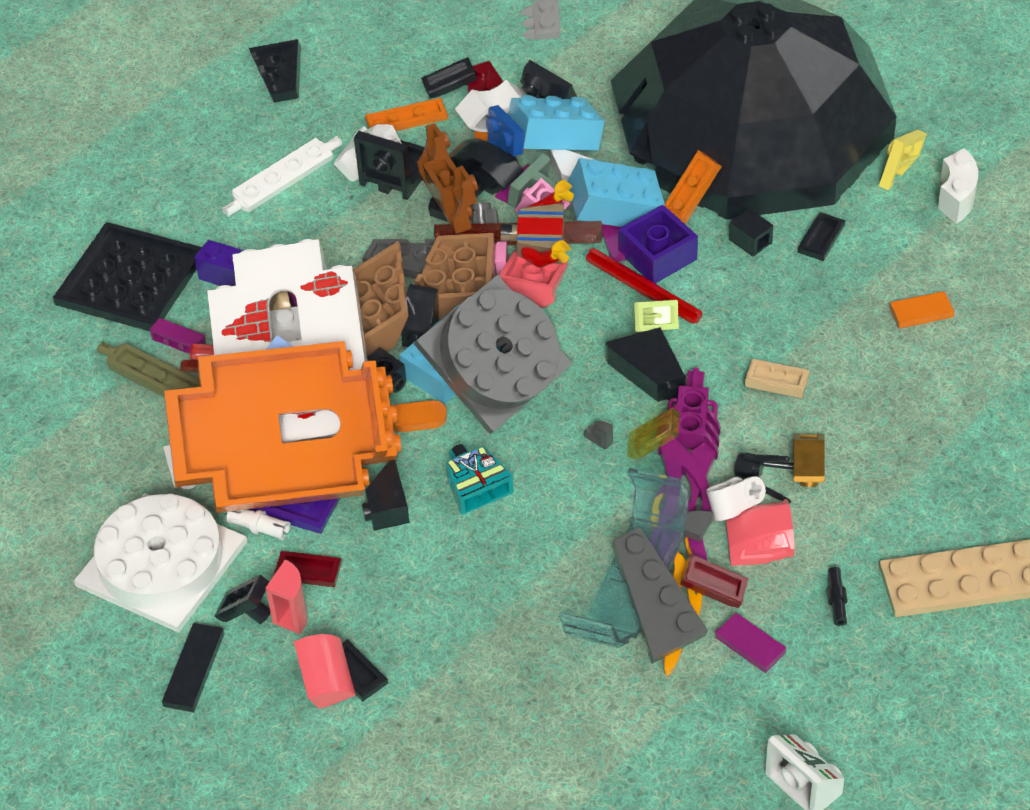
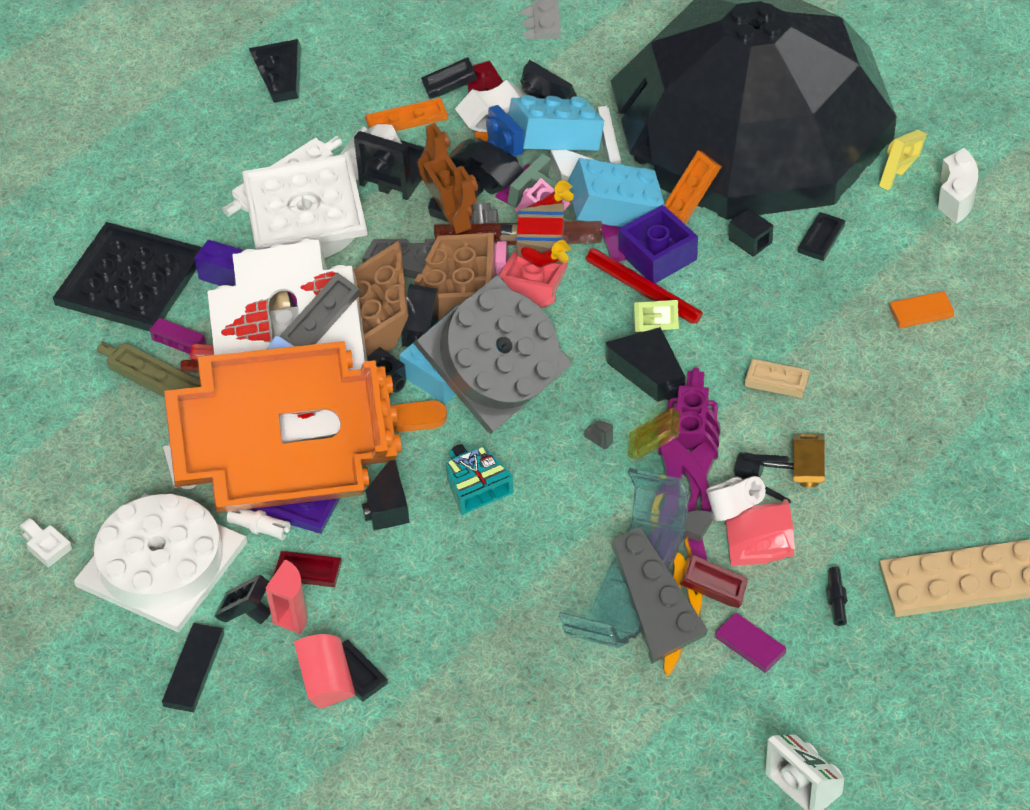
(45, 544): none -> white plate
(305, 202): none -> white piece
(322, 312): none -> dark grey plate
(608, 137): none -> white tile

